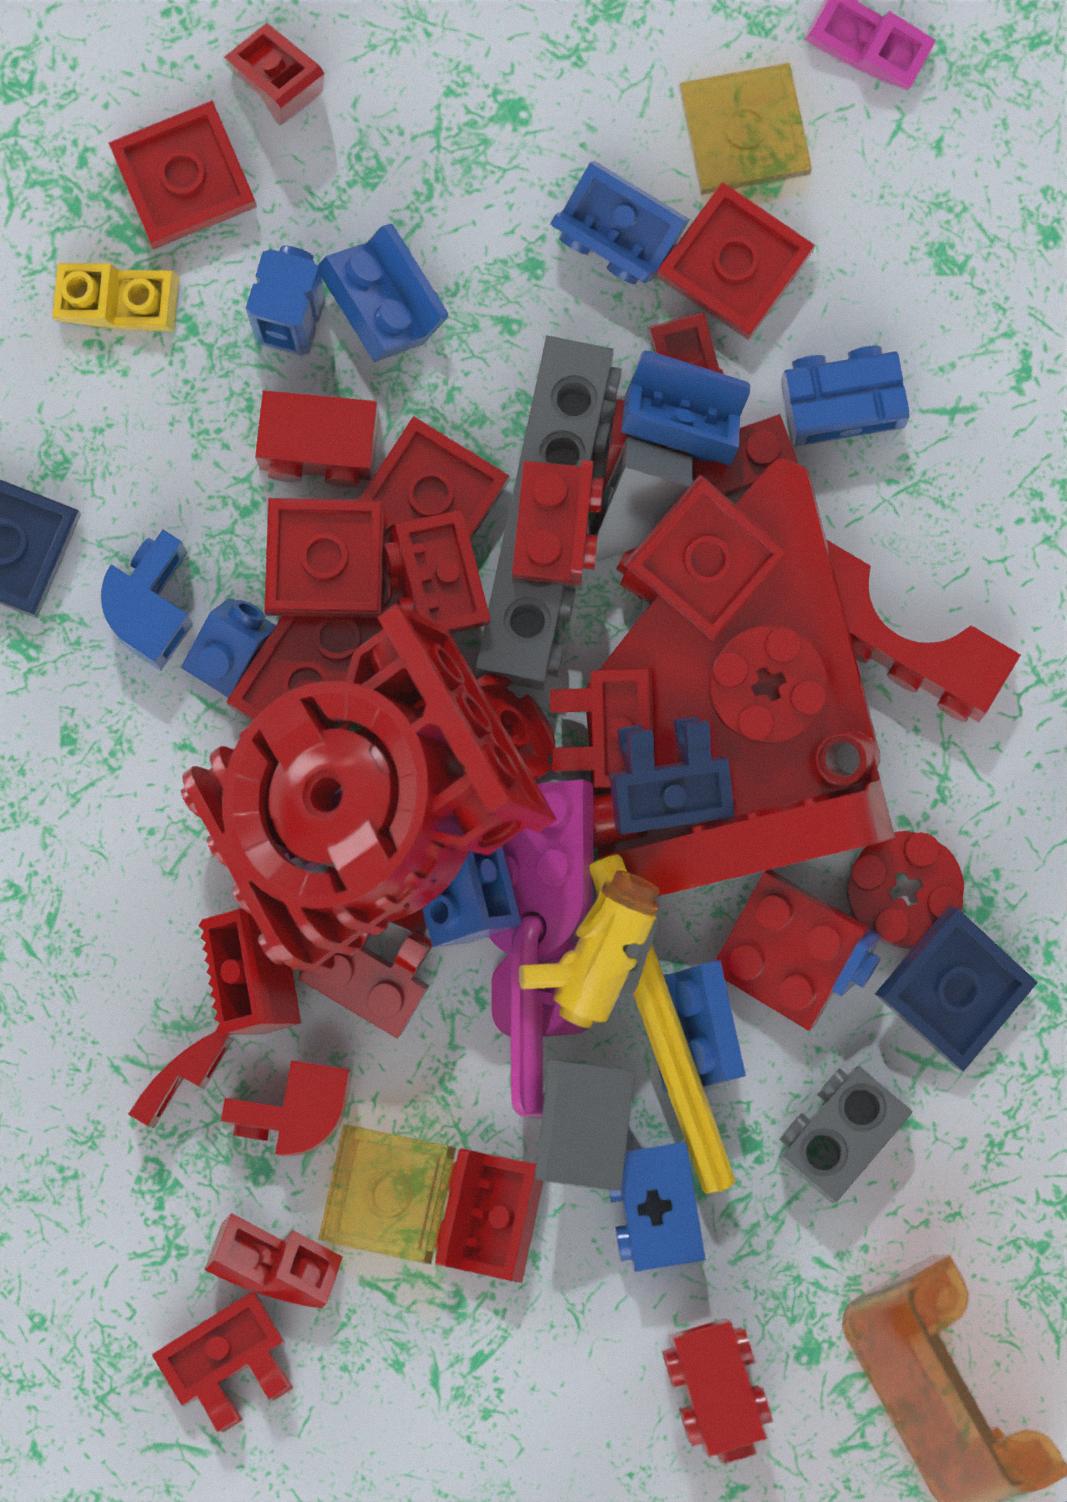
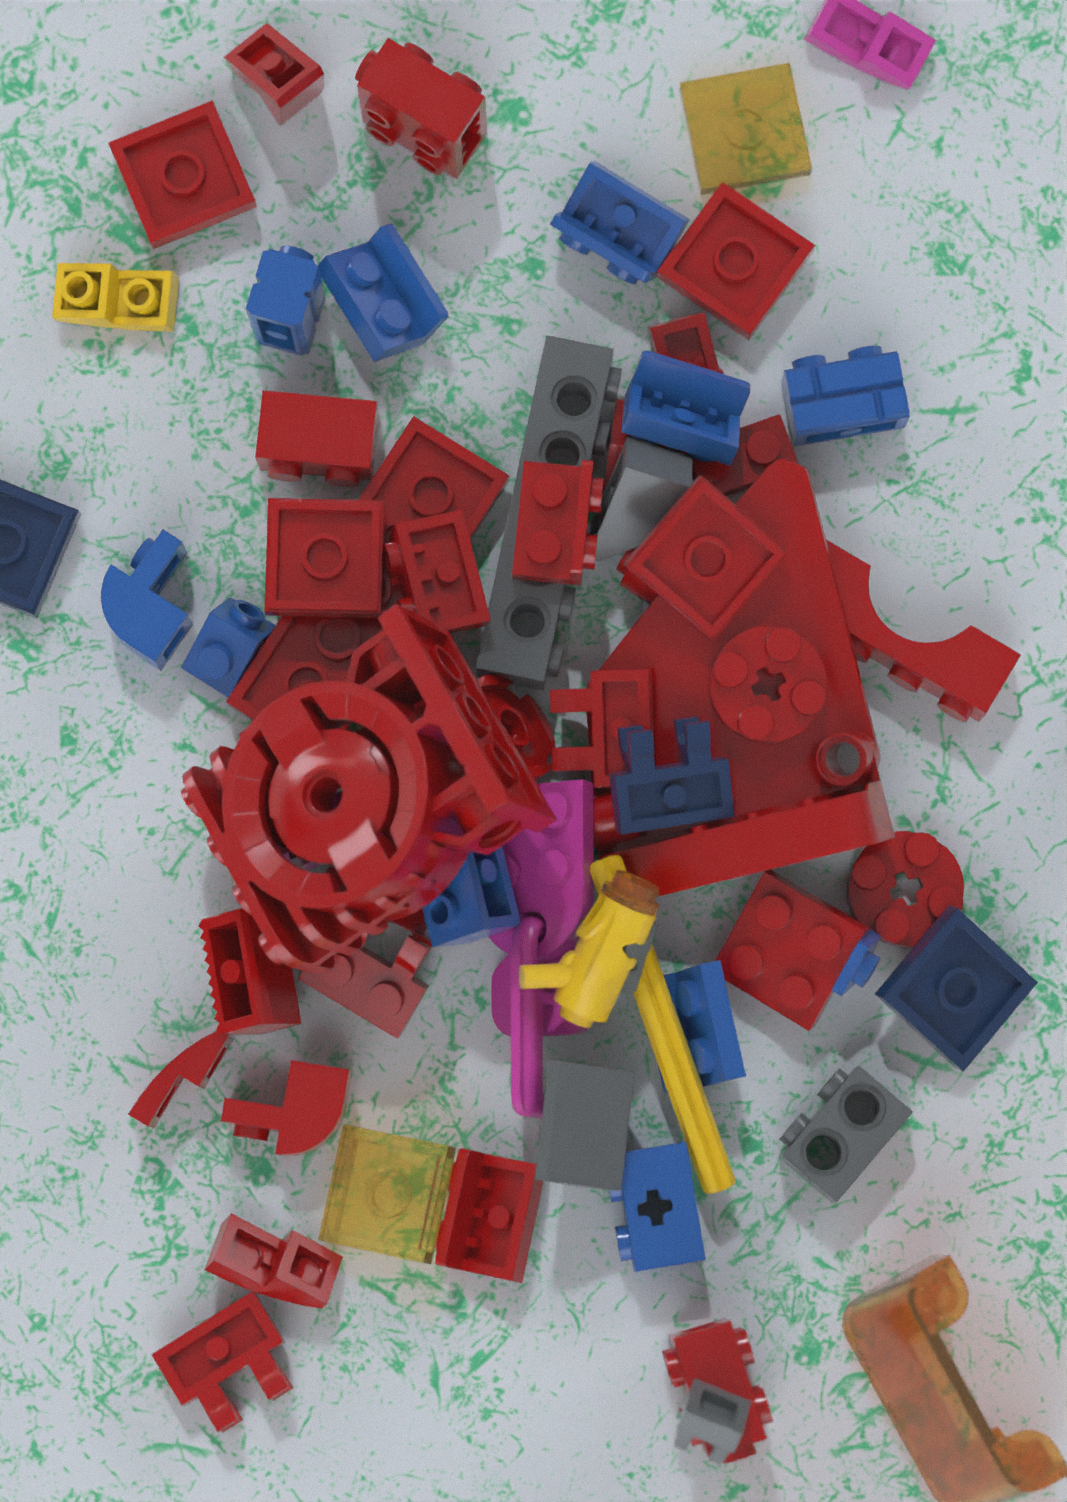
(421, 107): none -> red brick
(712, 1417): none -> dark grey tile

